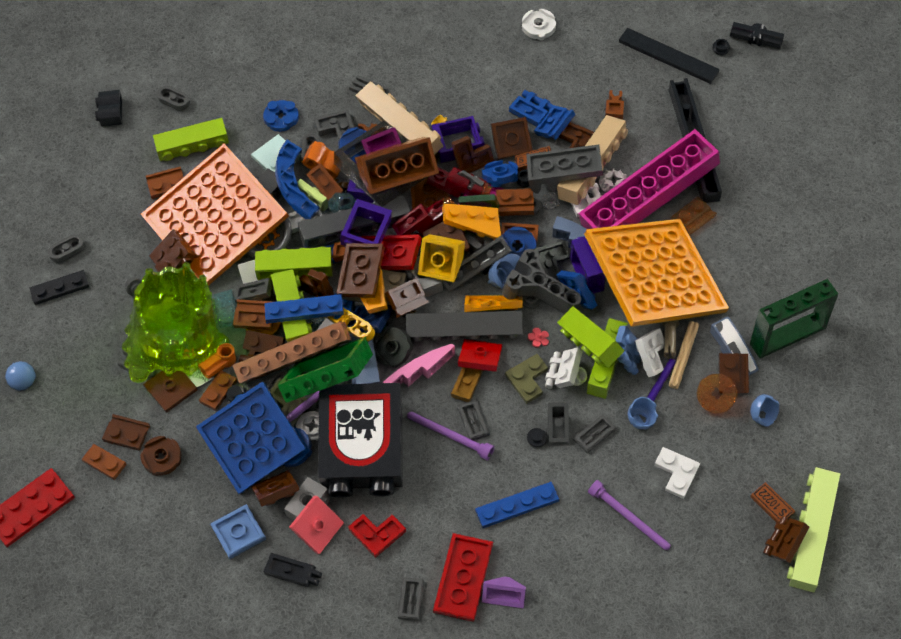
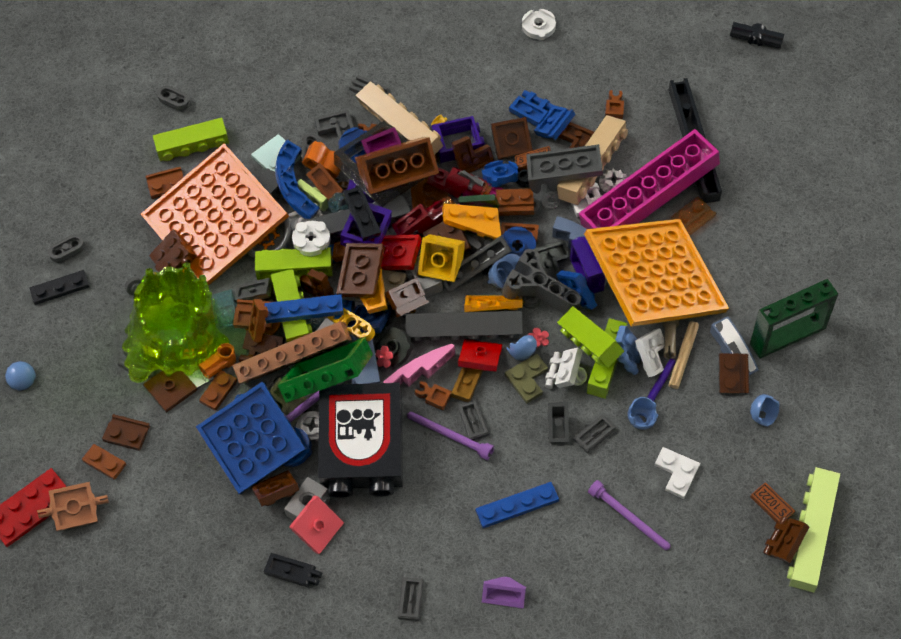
(73, 506): none -> nougat plate
(109, 108): black brick -> none
(165, 465): reddish brown plate -> none
(235, 390): black plate -> none
(238, 531): medium blue plate -> none
(247, 271): white slope -> none
(257, 320): none -> dark orange plate
(275, 108): blue plate -> none
(311, 228): none -> white plate
(361, 213): none -> black plate
(376, 538): red plate -> none
(384, 357): none -> coral plant
(435, 396): none -> dark orange plate
(463, 577): red plate -> none
(524, 348): none -> medium blue hair
(536, 437): black plate -> none
(669, 55): black tile -> none
(721, 47): black plate -> none
(725, 401): clear orange plate -> none

